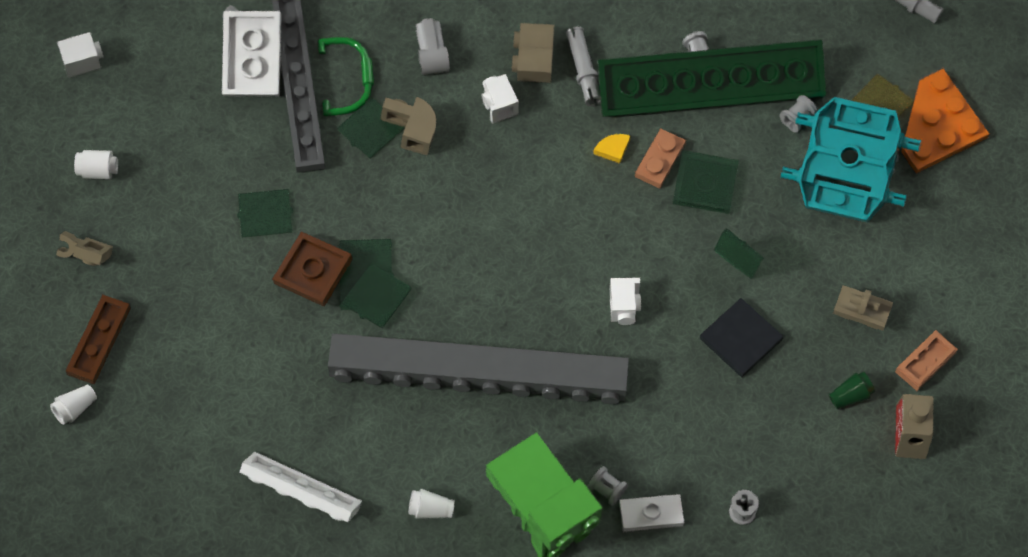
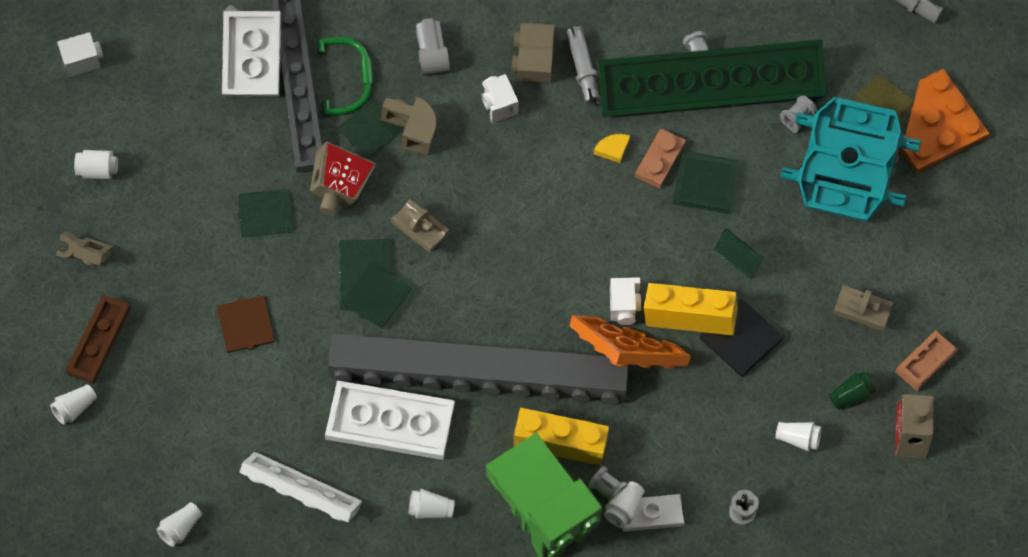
(178, 525): none -> white cone
(245, 324): none -> reddish brown piece
(312, 269): reddish brown plate -> none
(338, 177): none -> torso
(390, 420): none -> white plate
(420, 226): none -> dark tan hips
(564, 435): none -> yellow brick
(623, 506): none -> white cone
(628, 345): none -> orange plate
(690, 309): none -> yellow brick
(802, 434): none -> white cone

